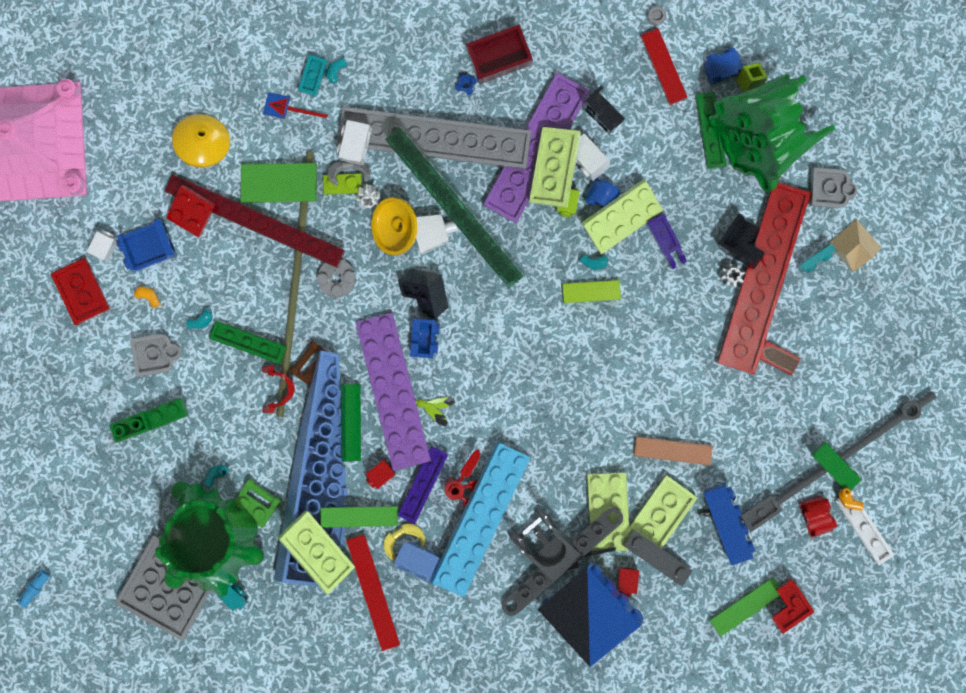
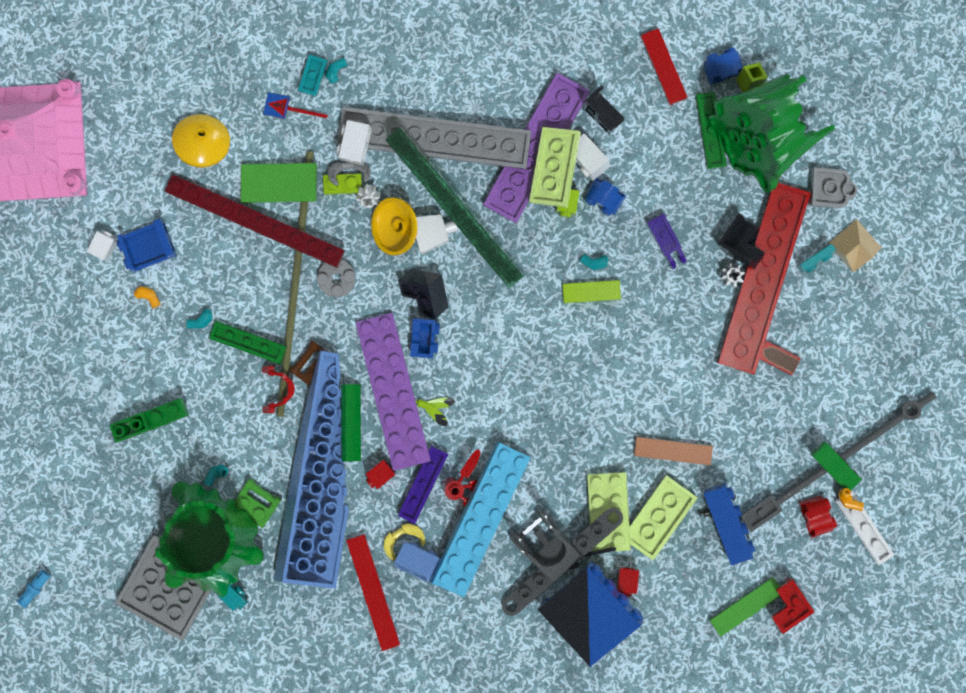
(80, 291): red tile -> none
(154, 354): light grey plate -> none
(190, 211): red plate -> none
(316, 552): yellowish green plate -> none
(358, 516): bright green tile -> none
(463, 78): blue plate -> none
(499, 54): dark red piece -> none
(622, 216): yellowish green plate -> none
(656, 16): light grey tile -> none
(657, 557): dark grey plate -> none

